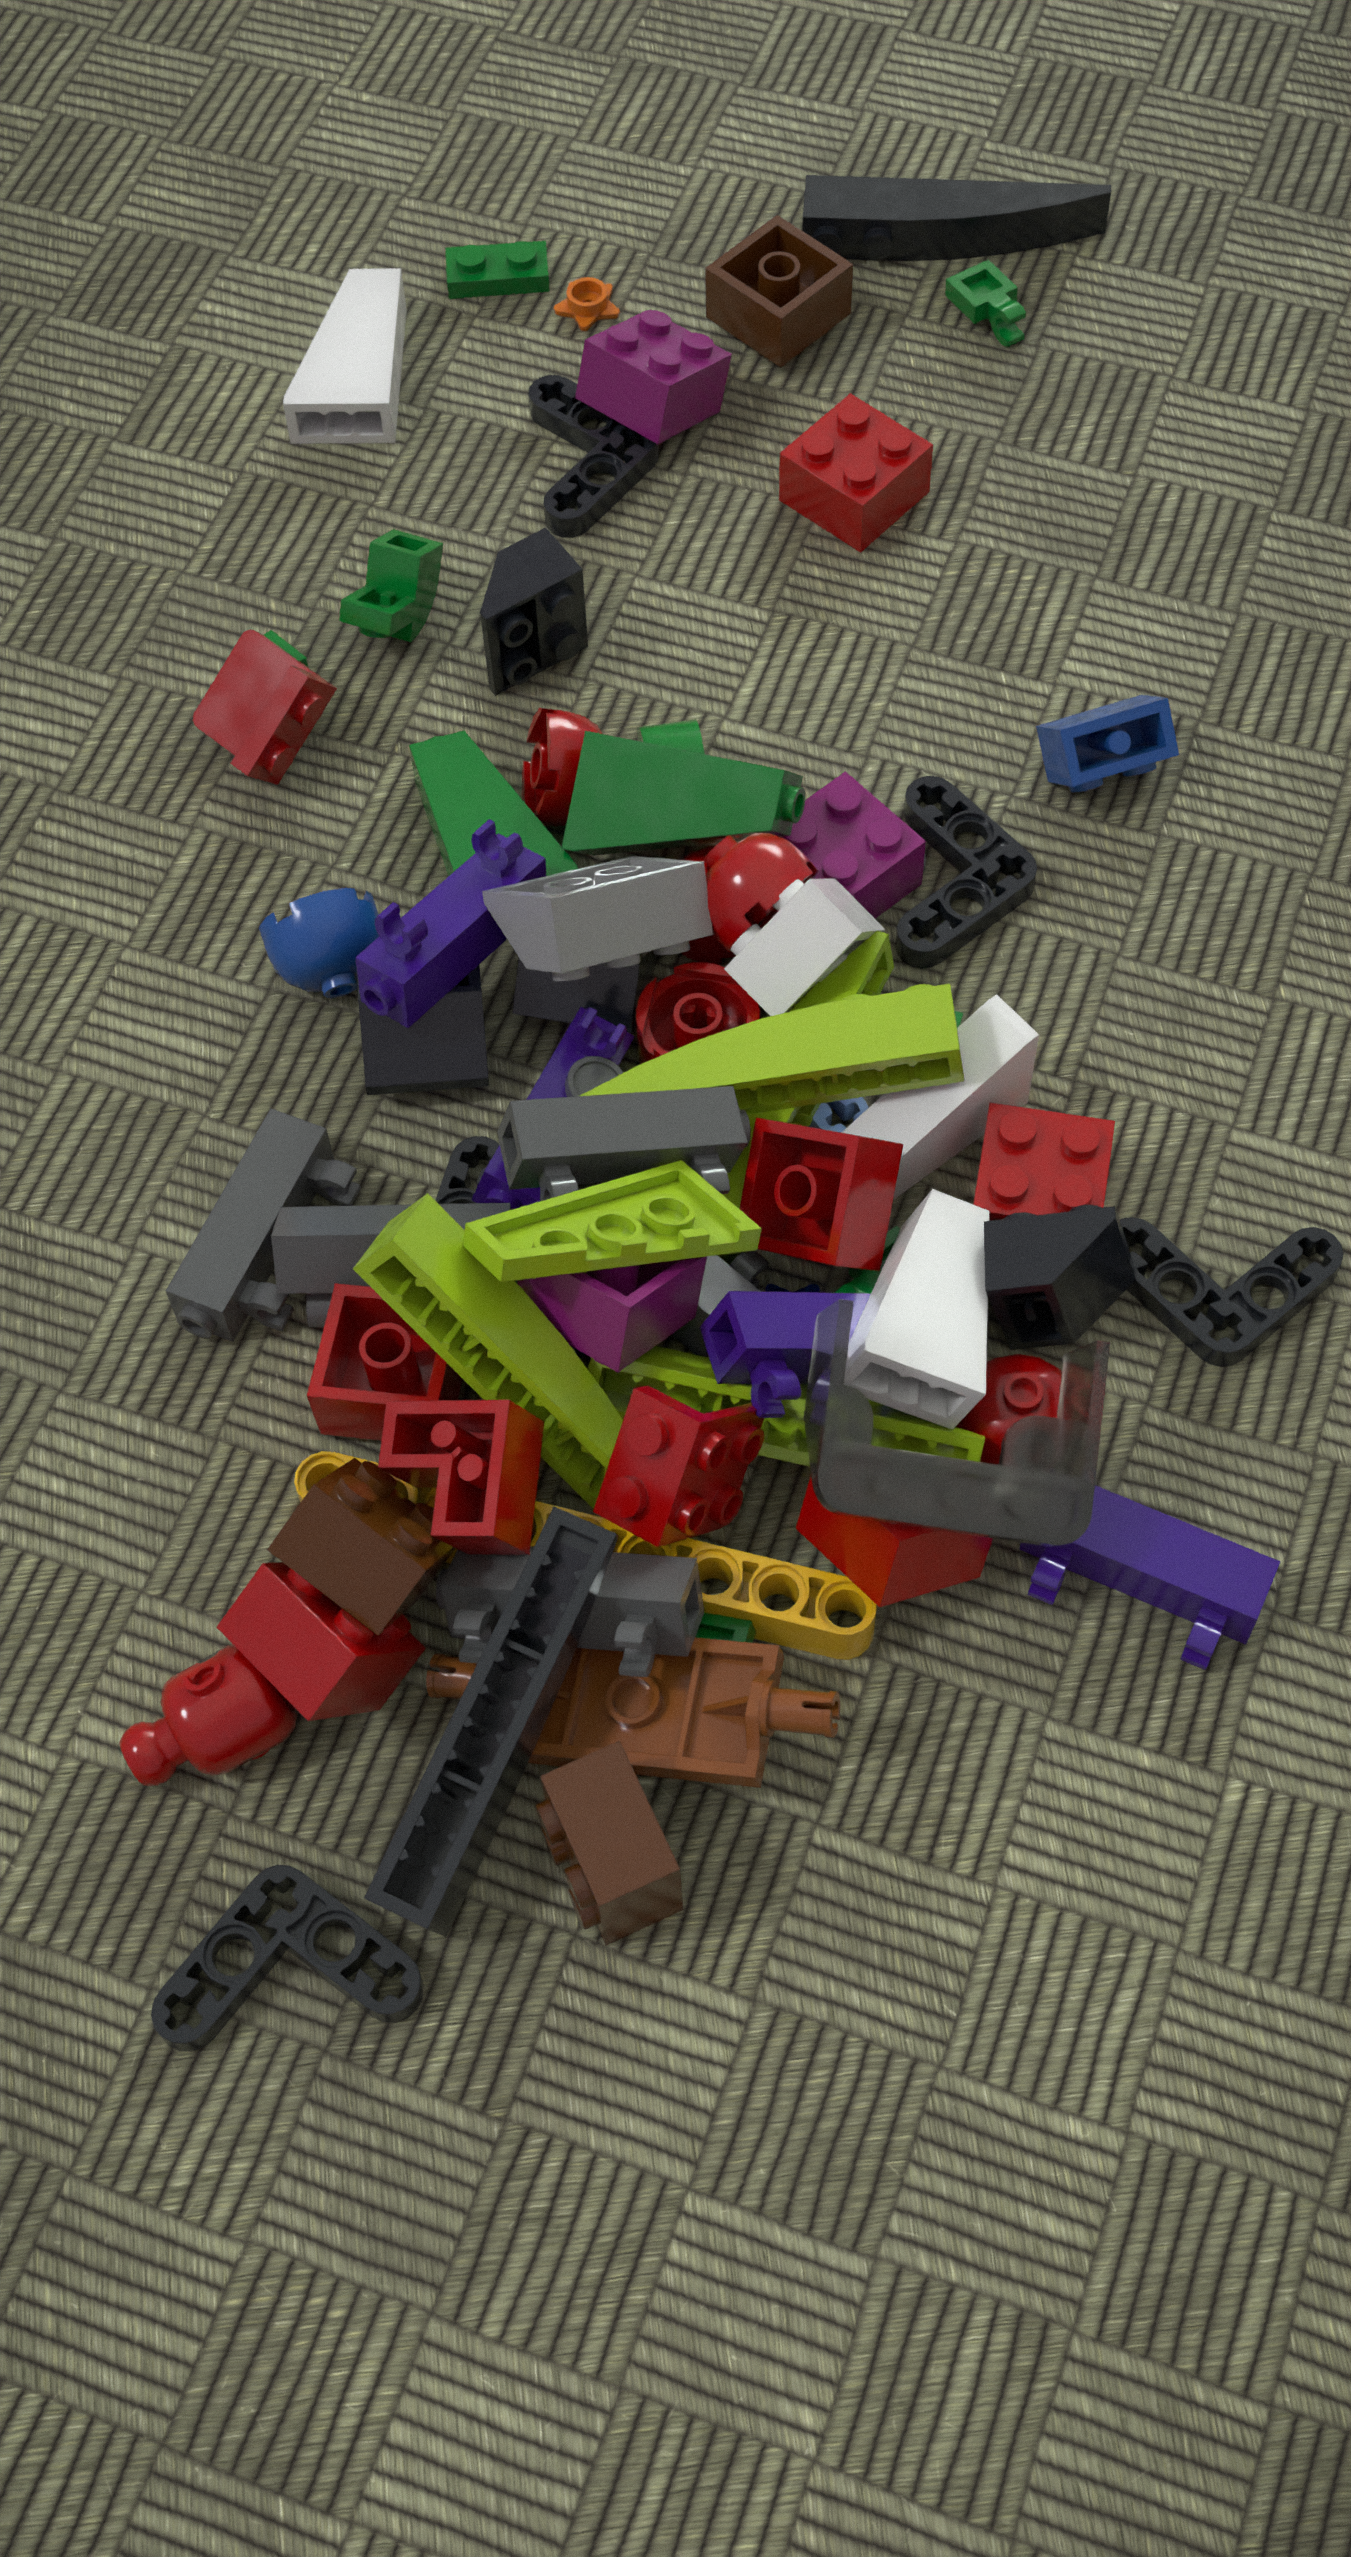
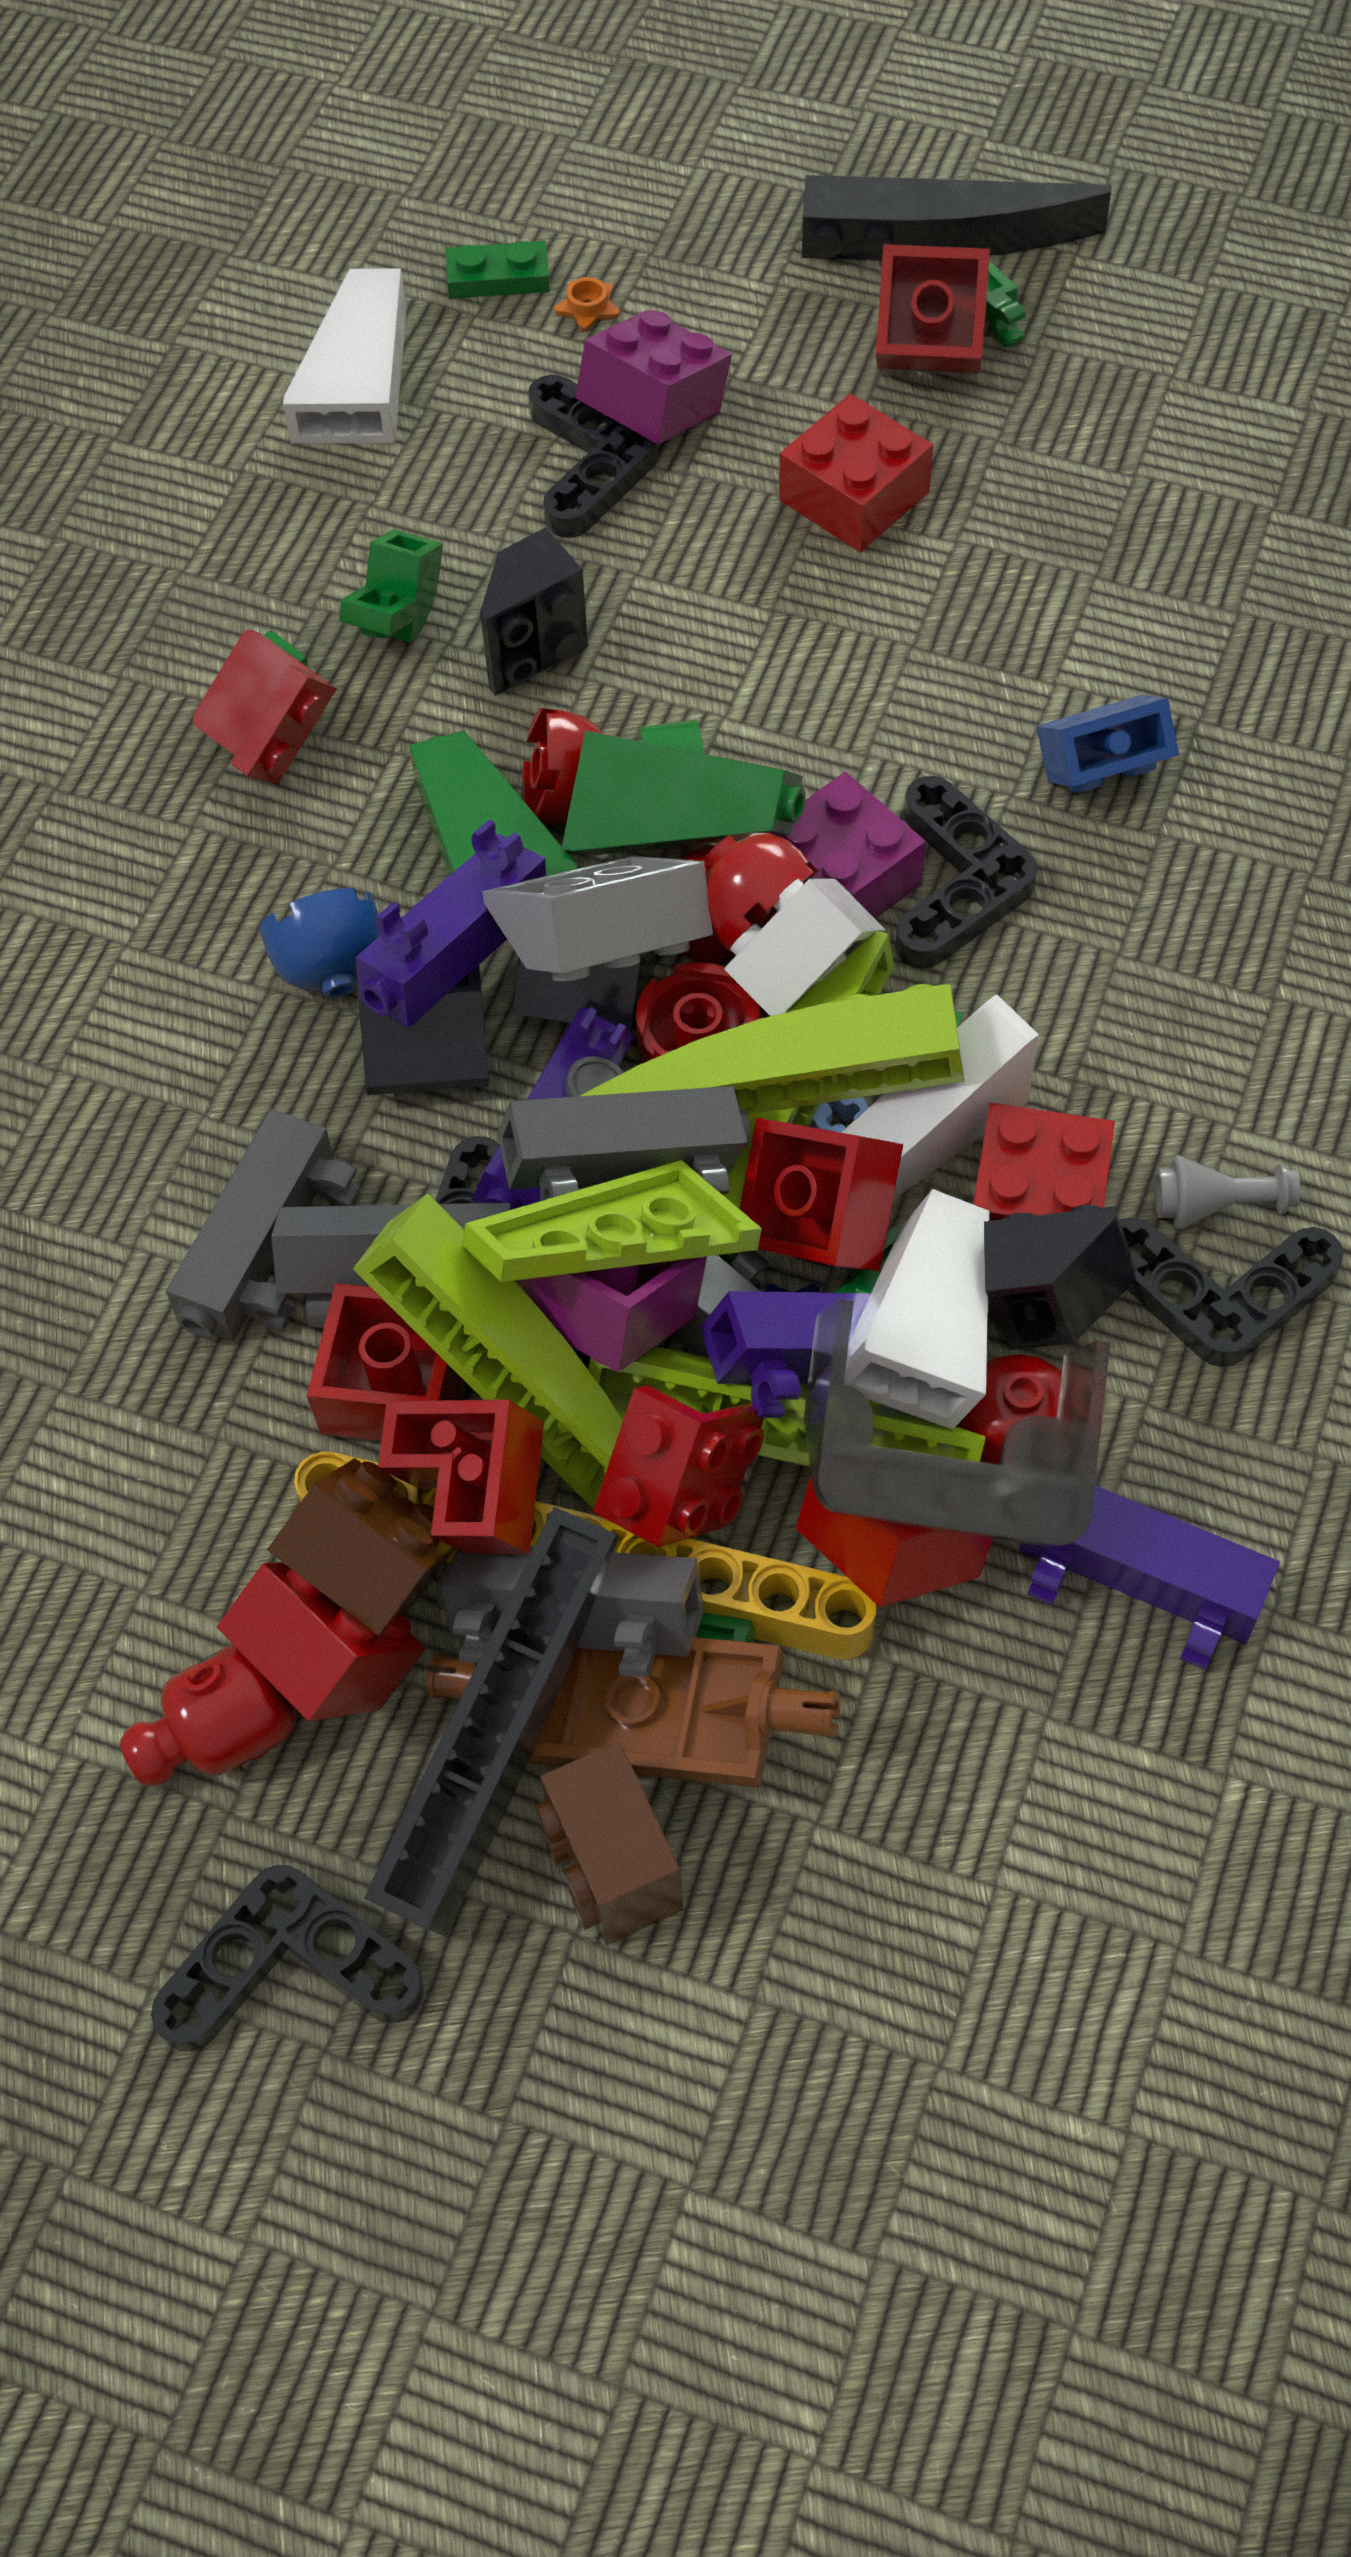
(778, 290): reddish brown brick -> none
(932, 308): none -> red brick
(1194, 1191): none -> light grey piece

